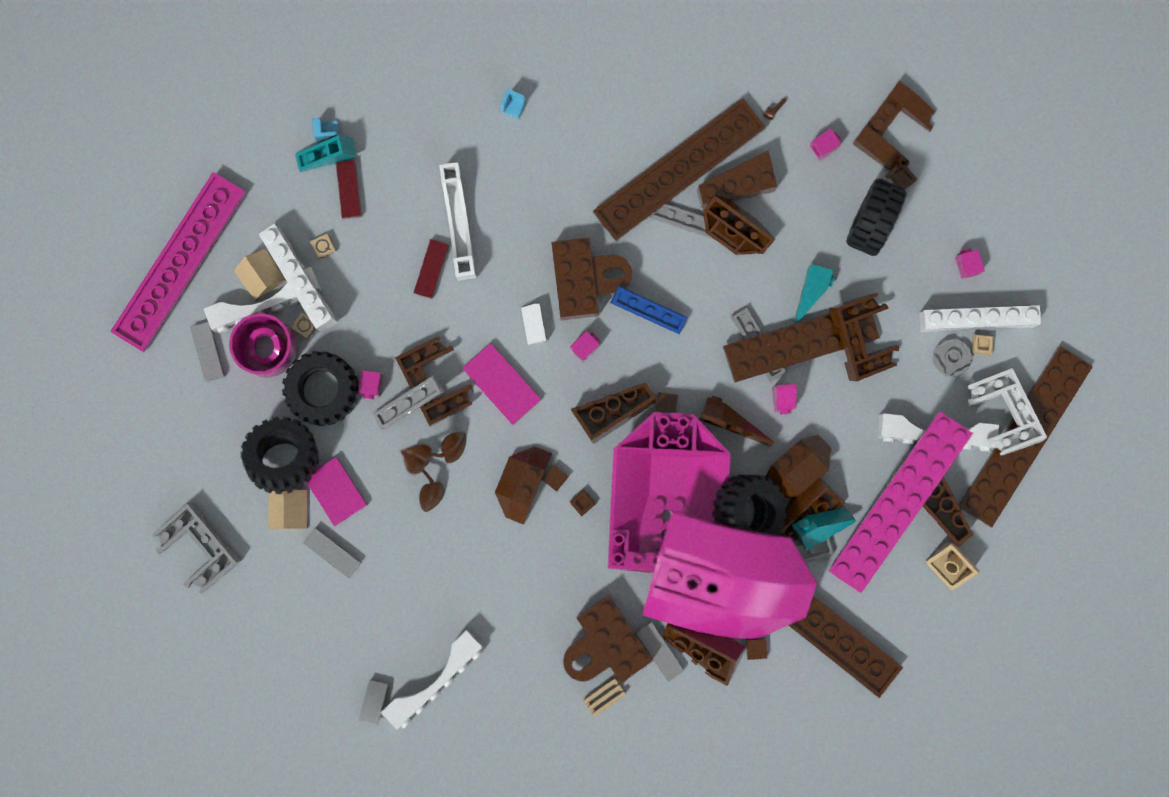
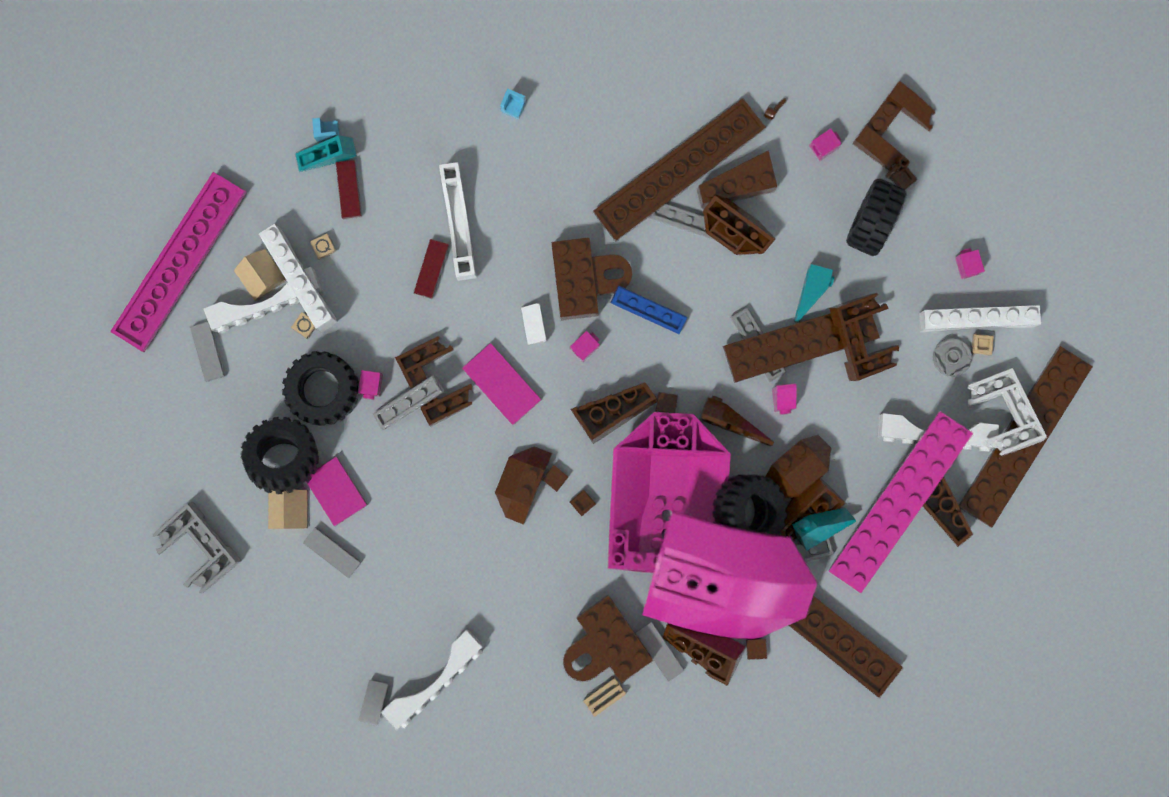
(249, 331): dark pink piece -> none
(419, 456): reddish brown plant -> none
(952, 565): tan slope -> none

